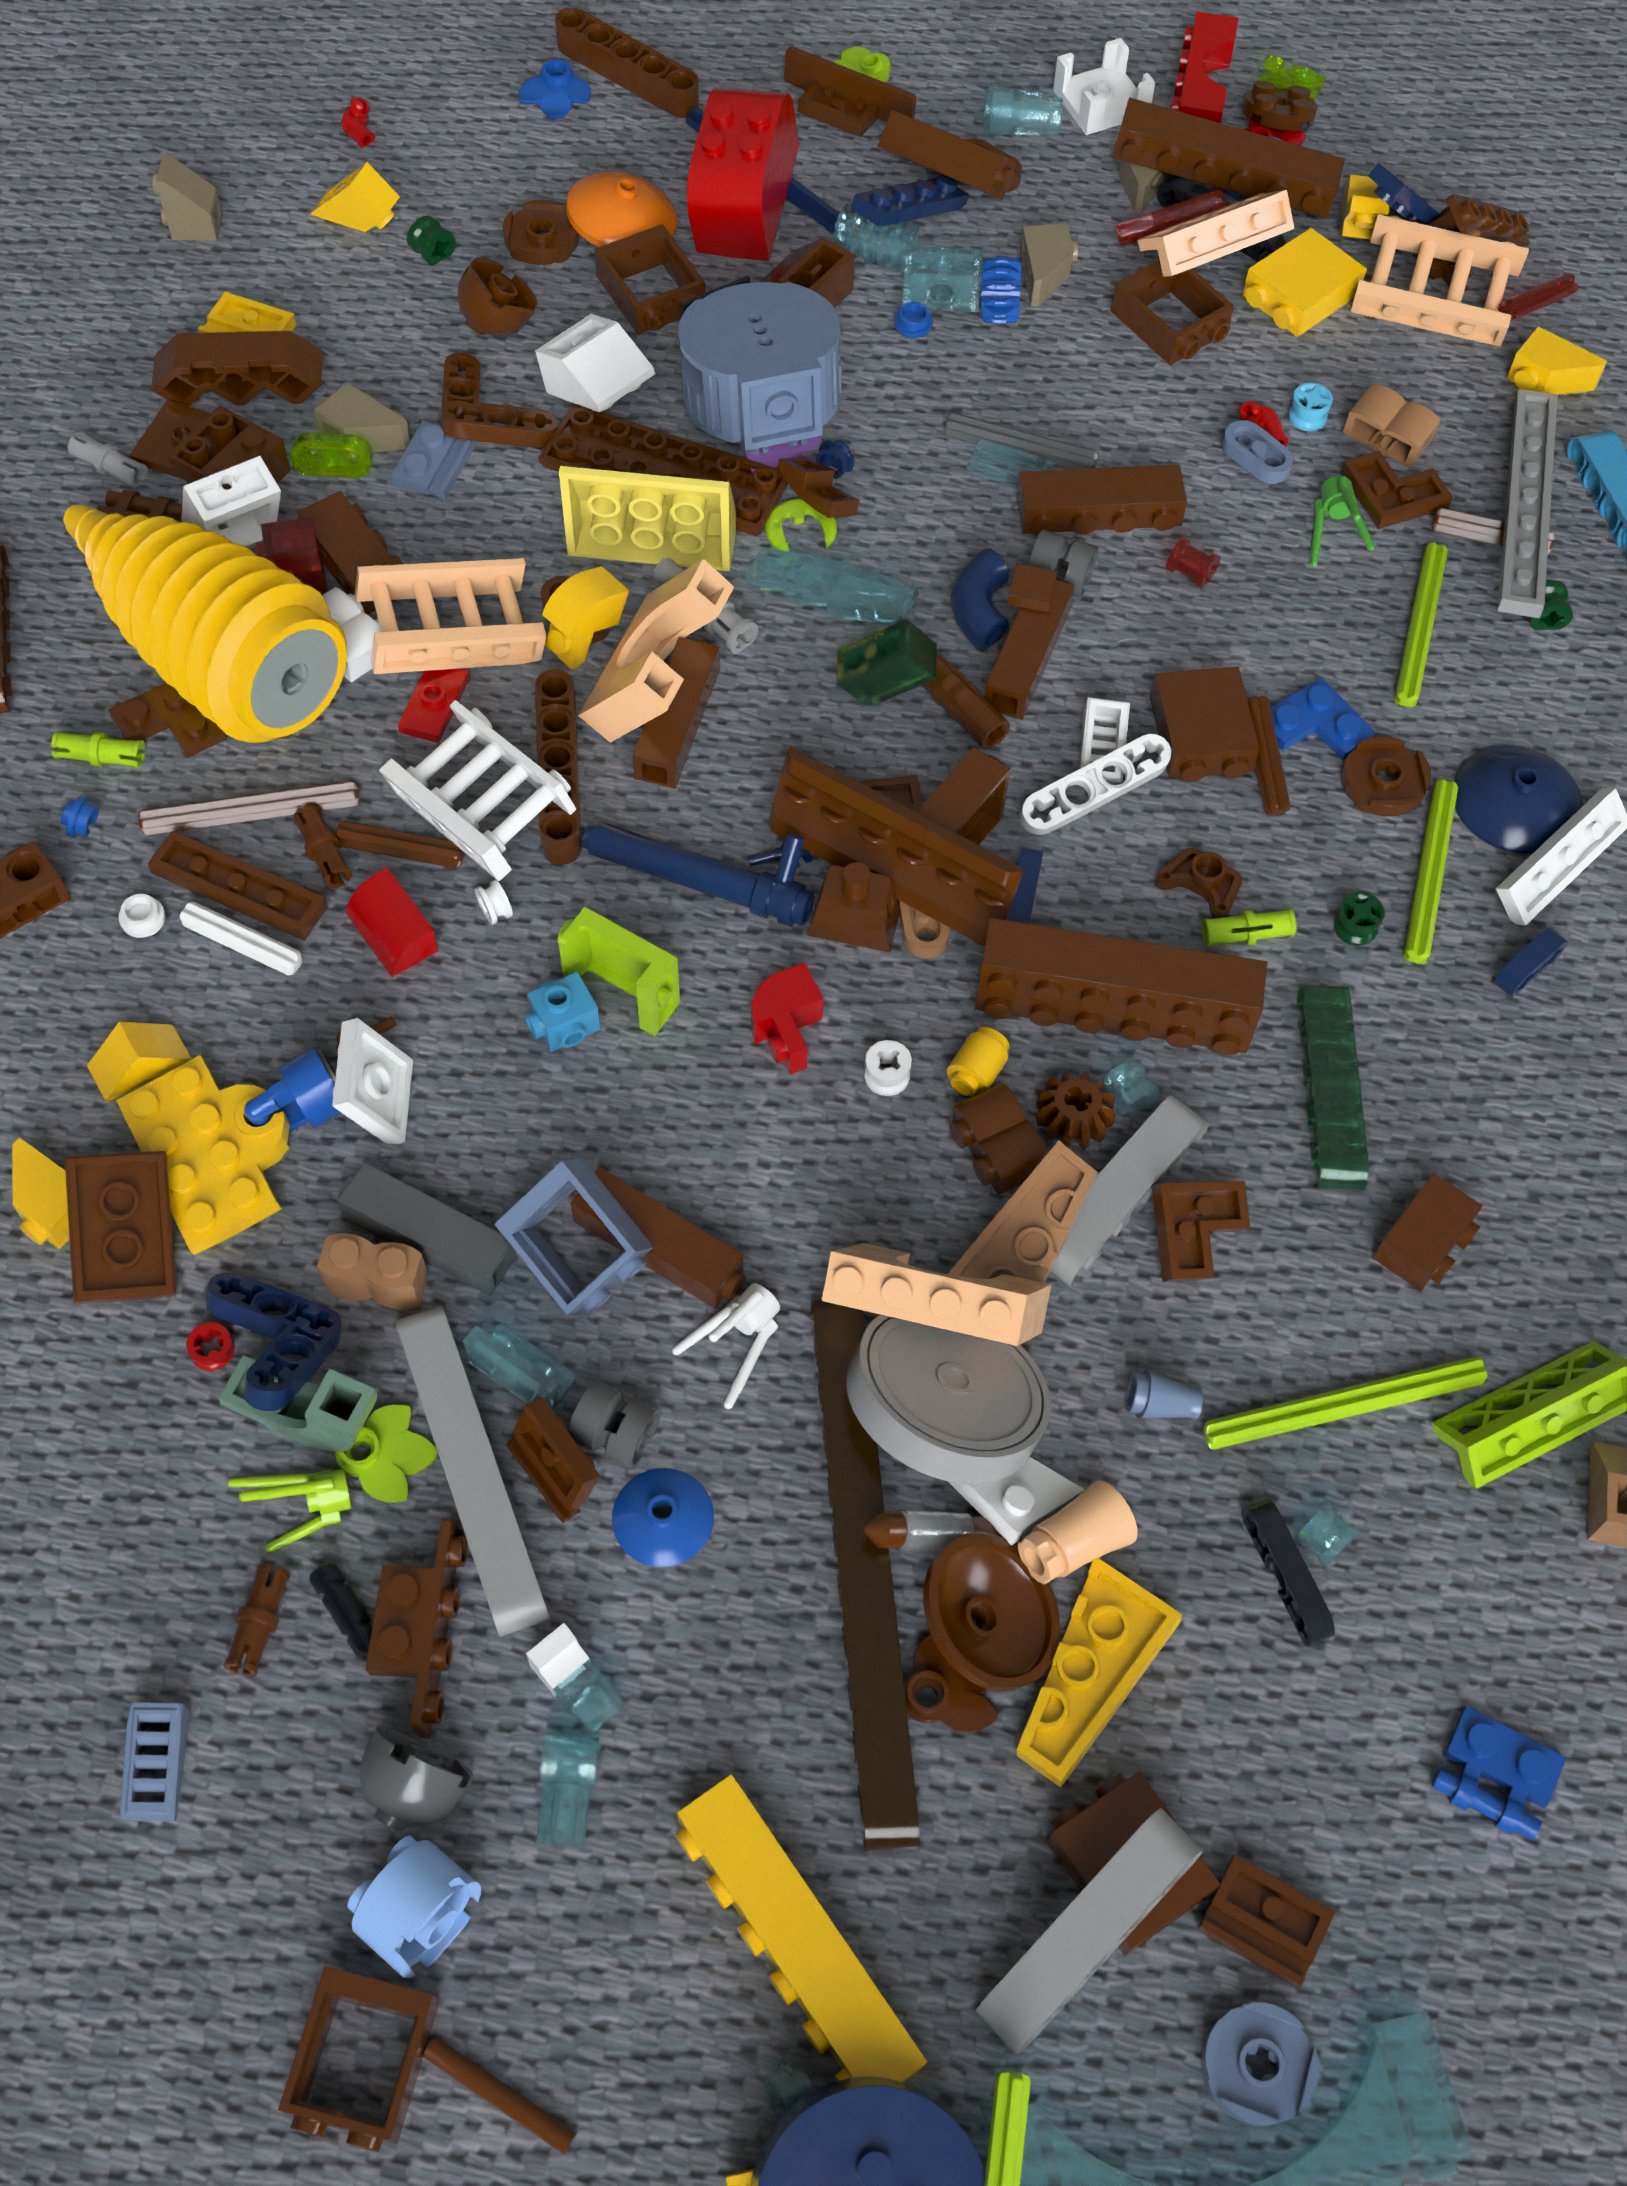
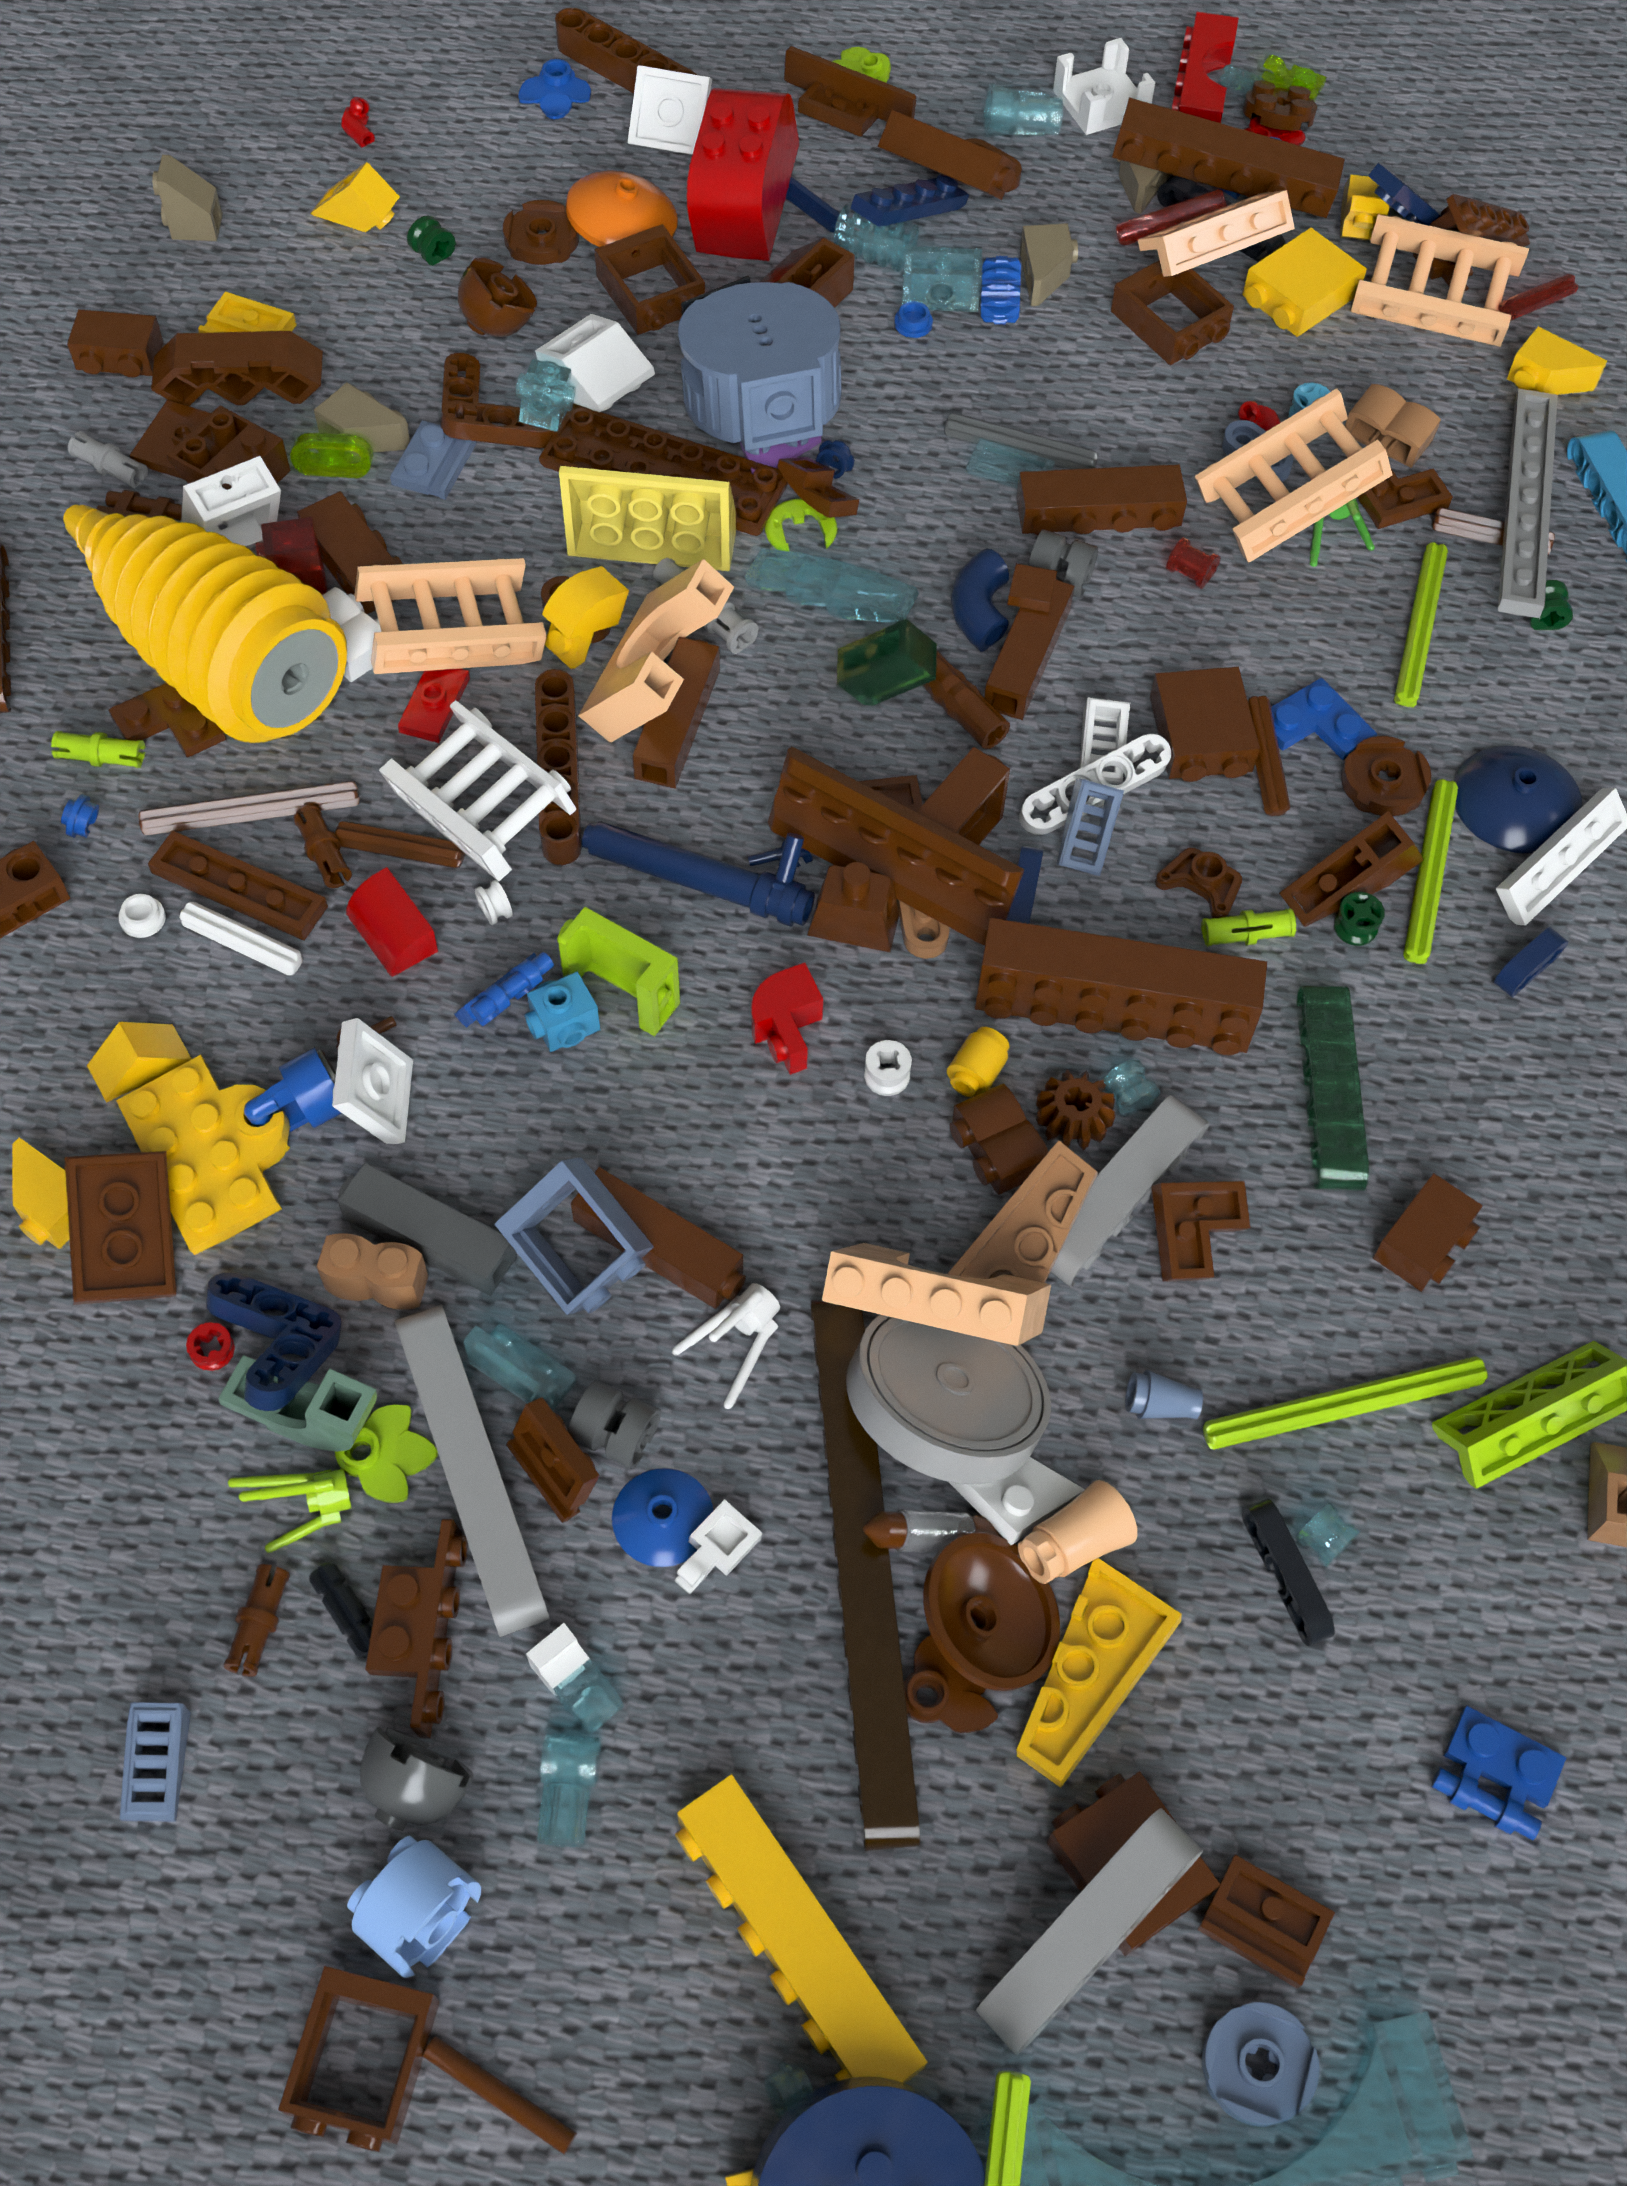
(114, 342): none -> reddish brown brick
(498, 995): none -> blue plate
(545, 394): none -> clear light blue brick
(667, 109): none -> white plate
(720, 1542): none -> white plate
(1104, 831): none -> sand blue slope
(1238, 78): none -> clear light blue axle
(1311, 501): none -> light nougat fence
(1362, 864): none -> reddish brown slope

